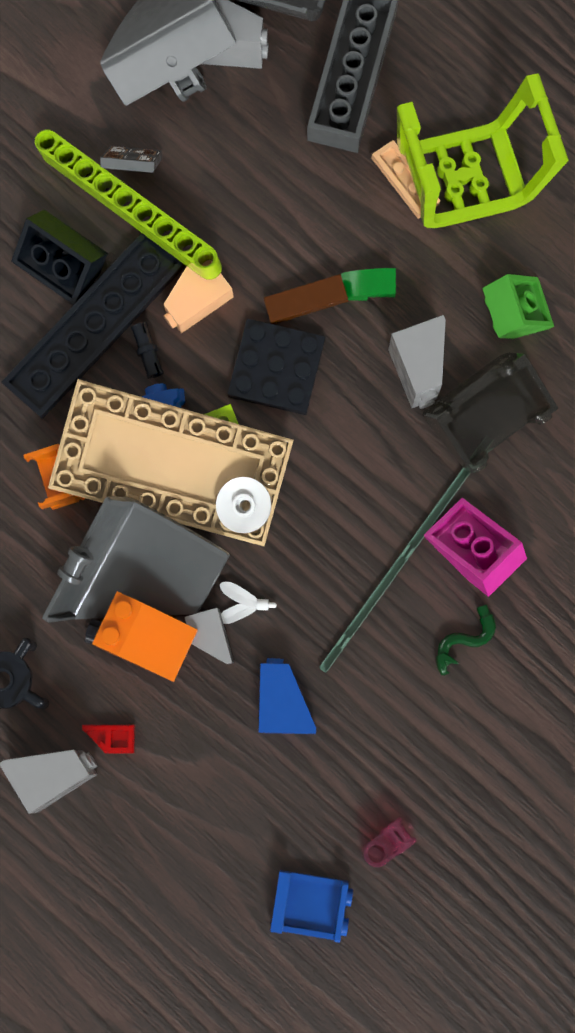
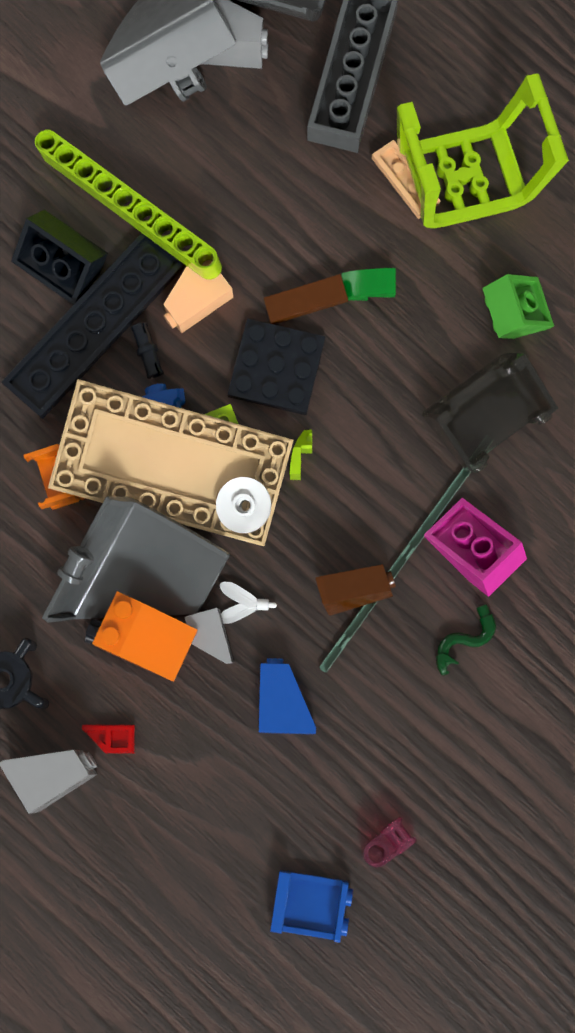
(131, 159): dark grey tile -> none
(302, 445): none -> lime slope
(354, 588): none -> reddish brown slope
(419, 360): light grey slope -> none

